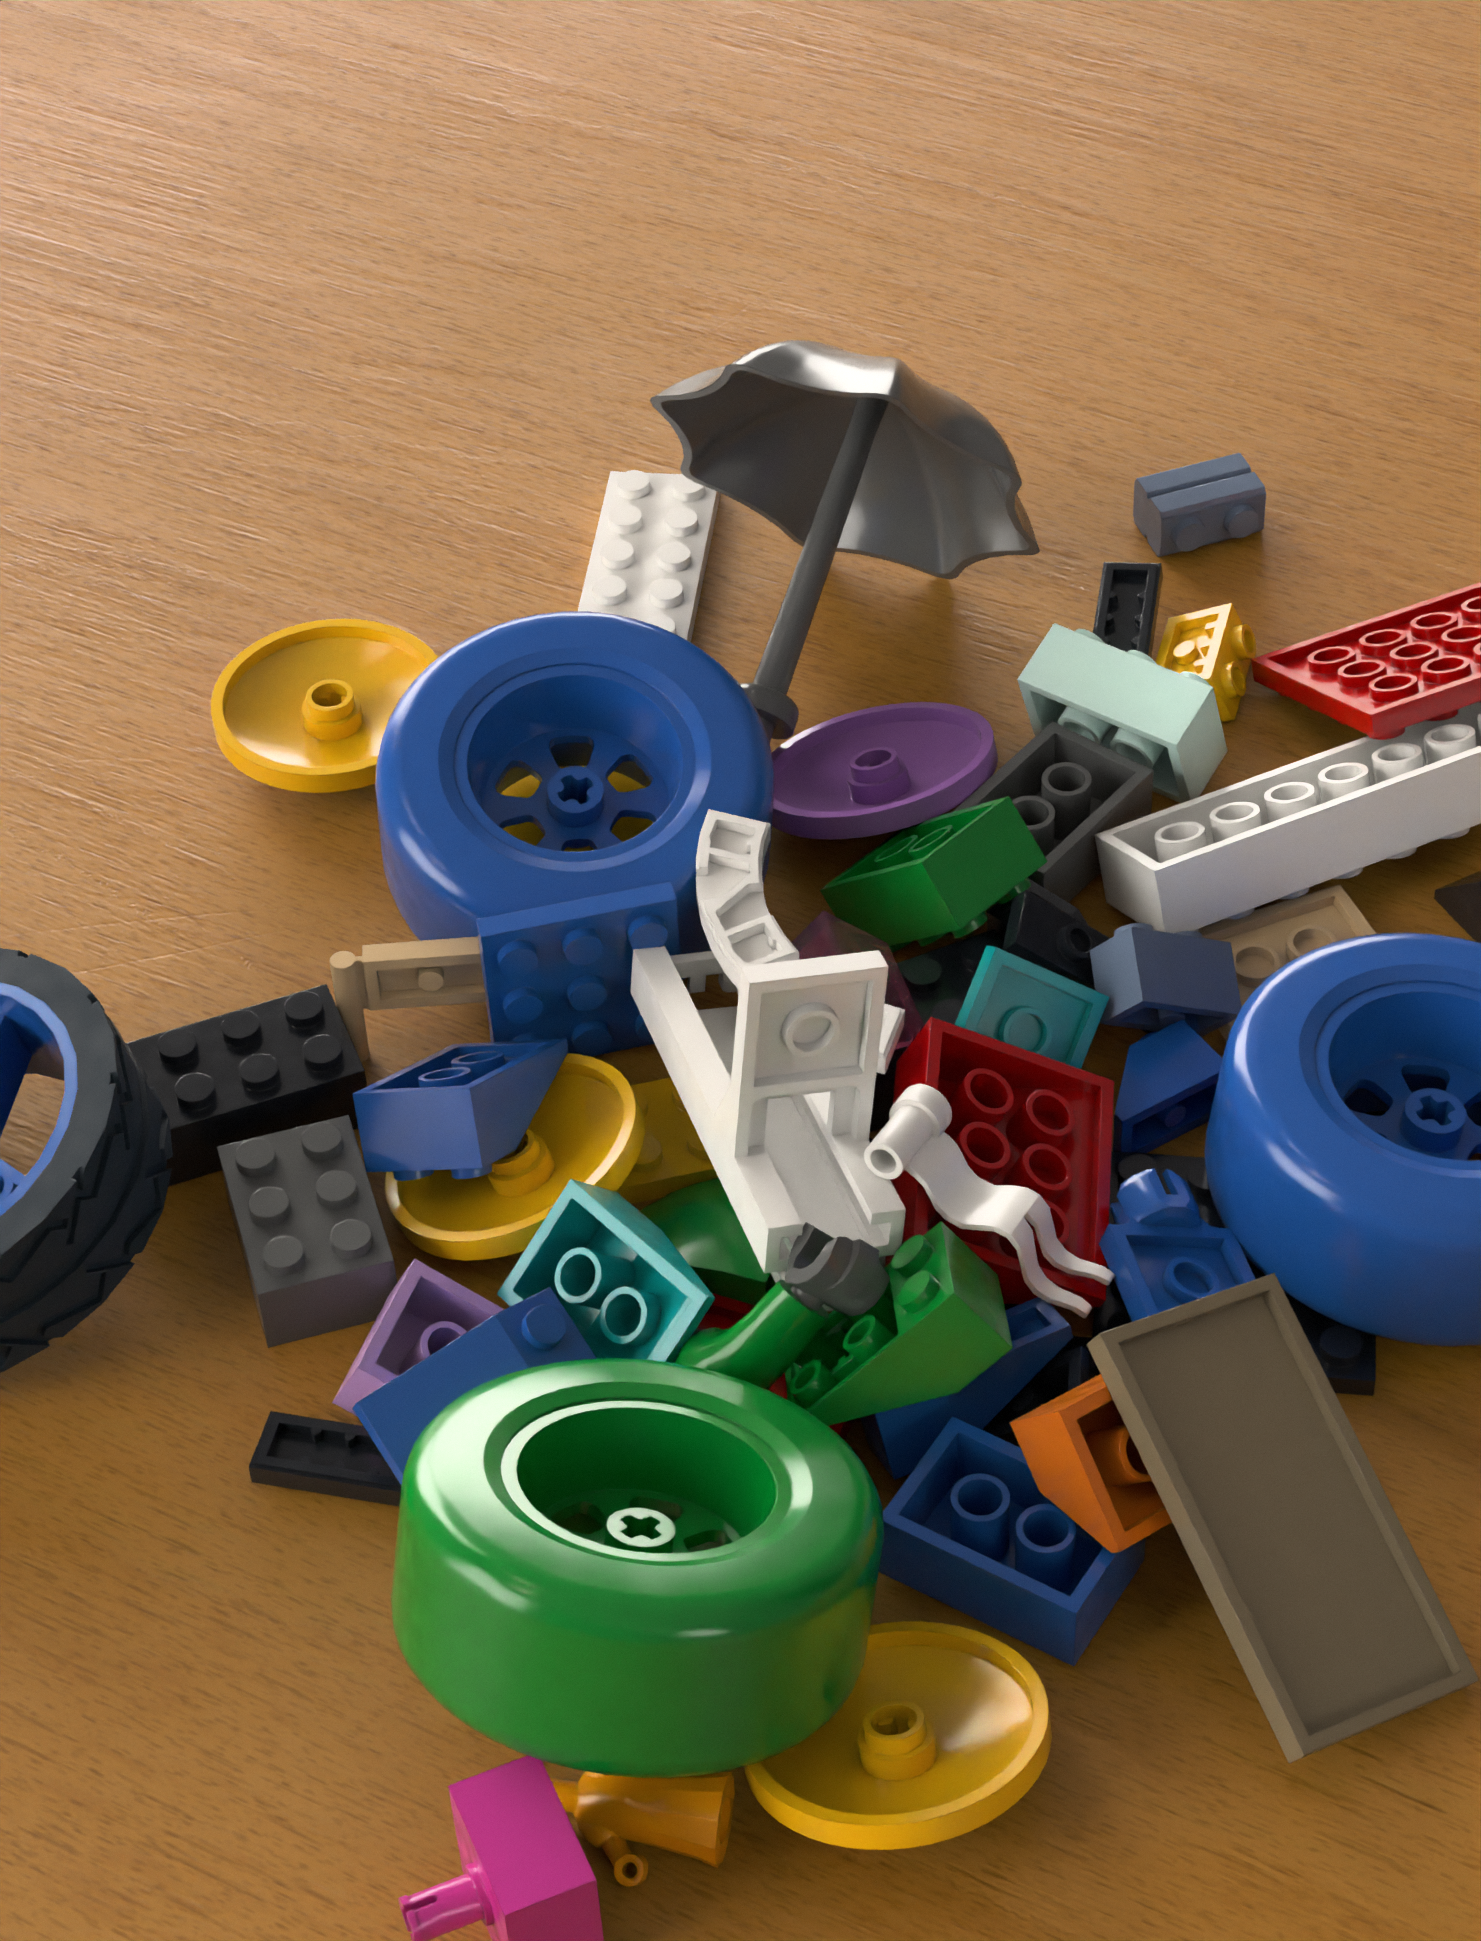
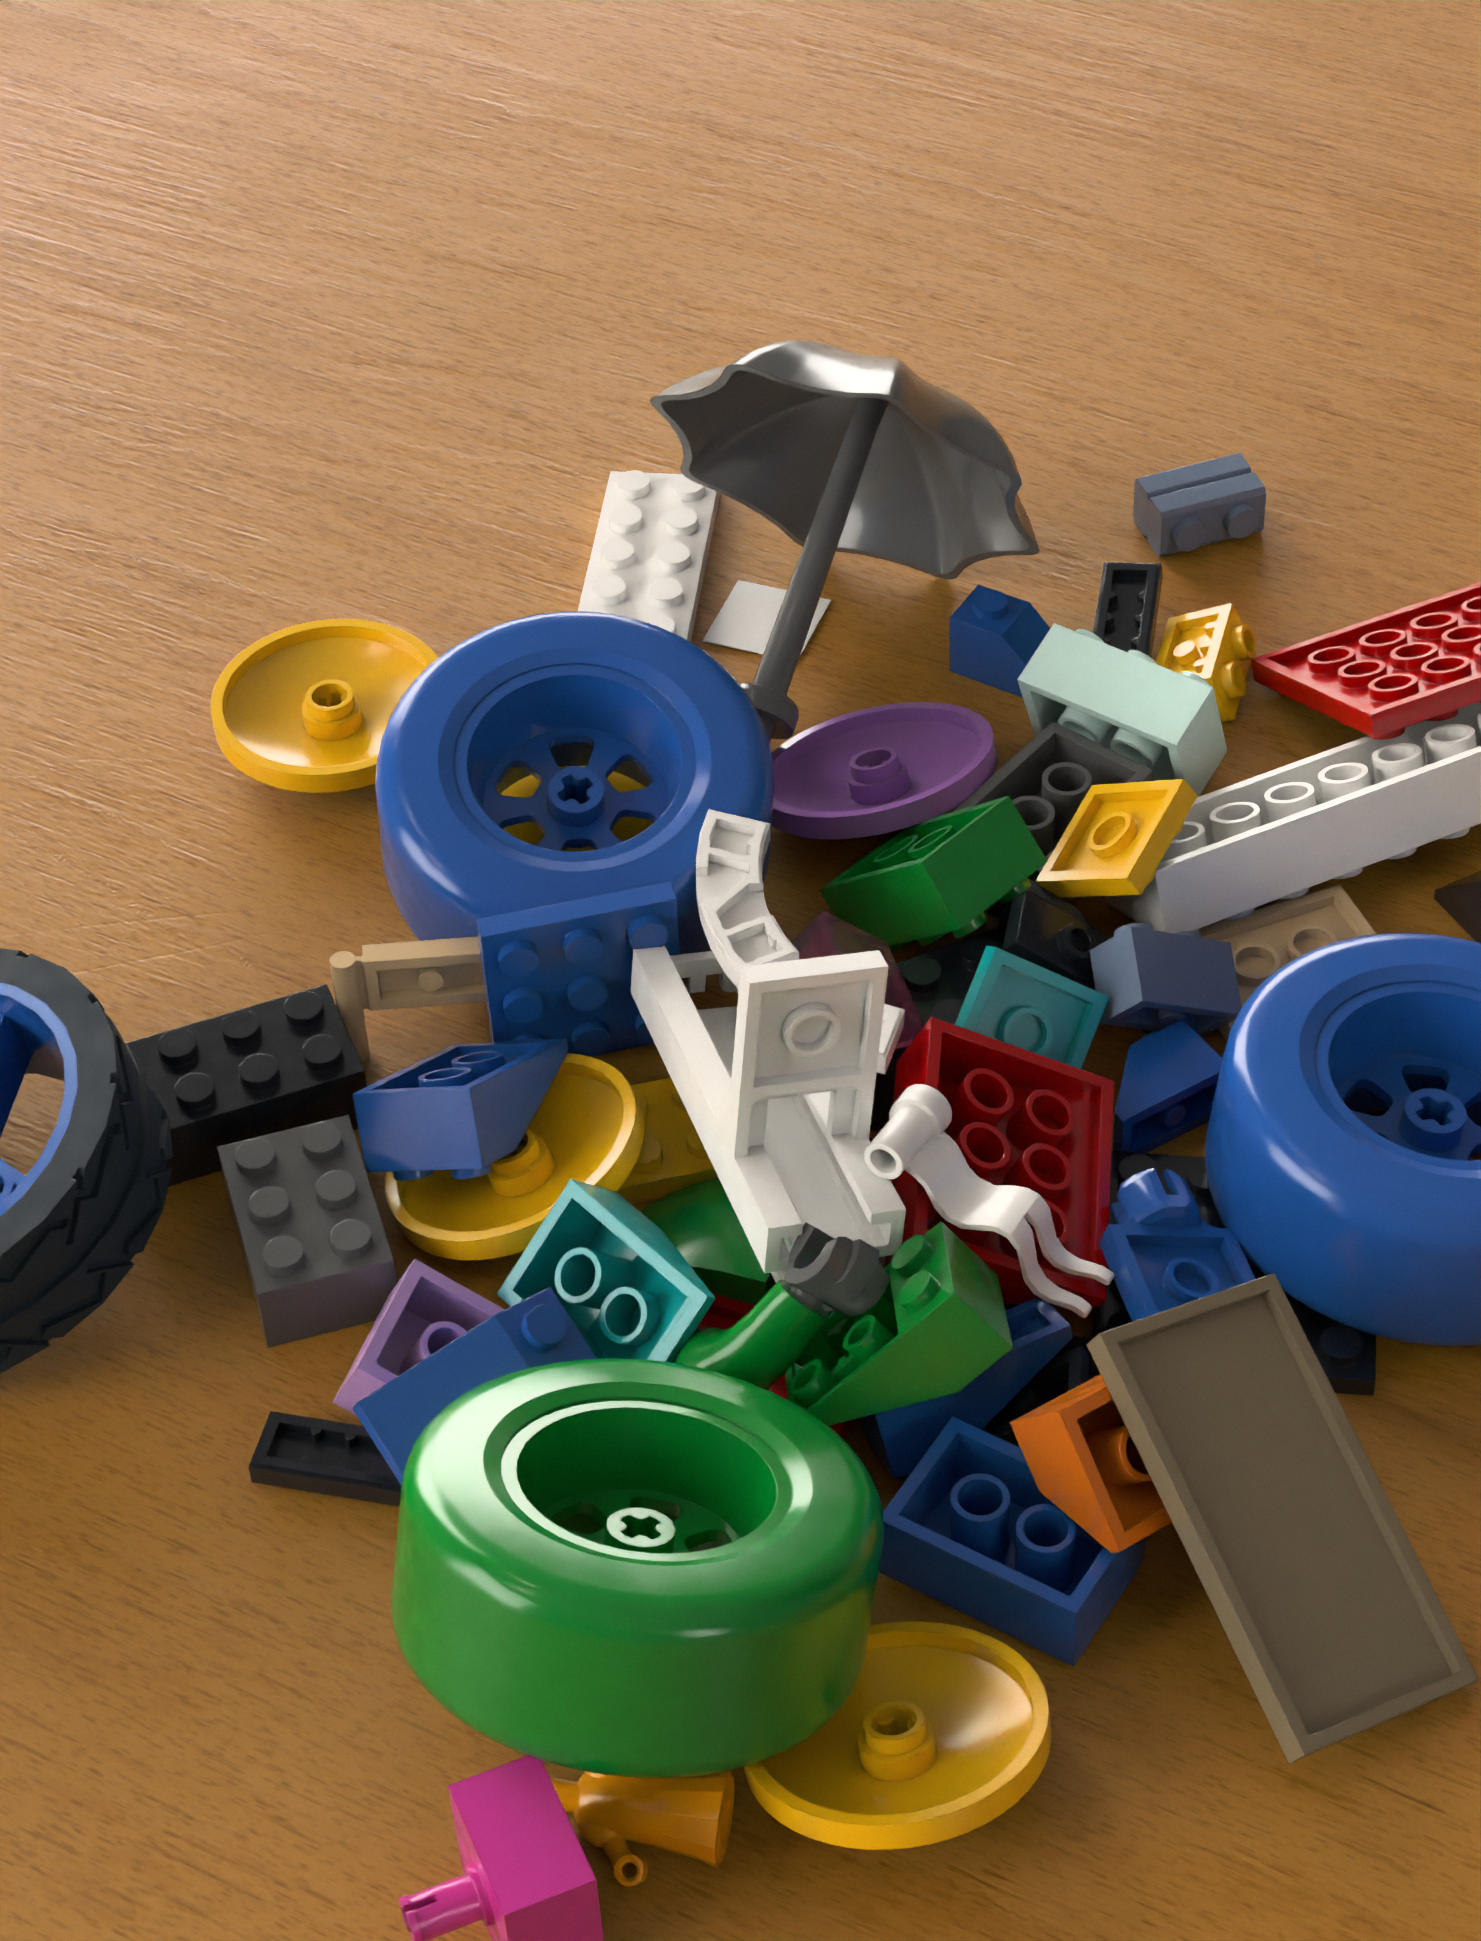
(750, 616): none -> white sticker
(994, 638): none -> blue slope
(1117, 838): none -> yellow plate

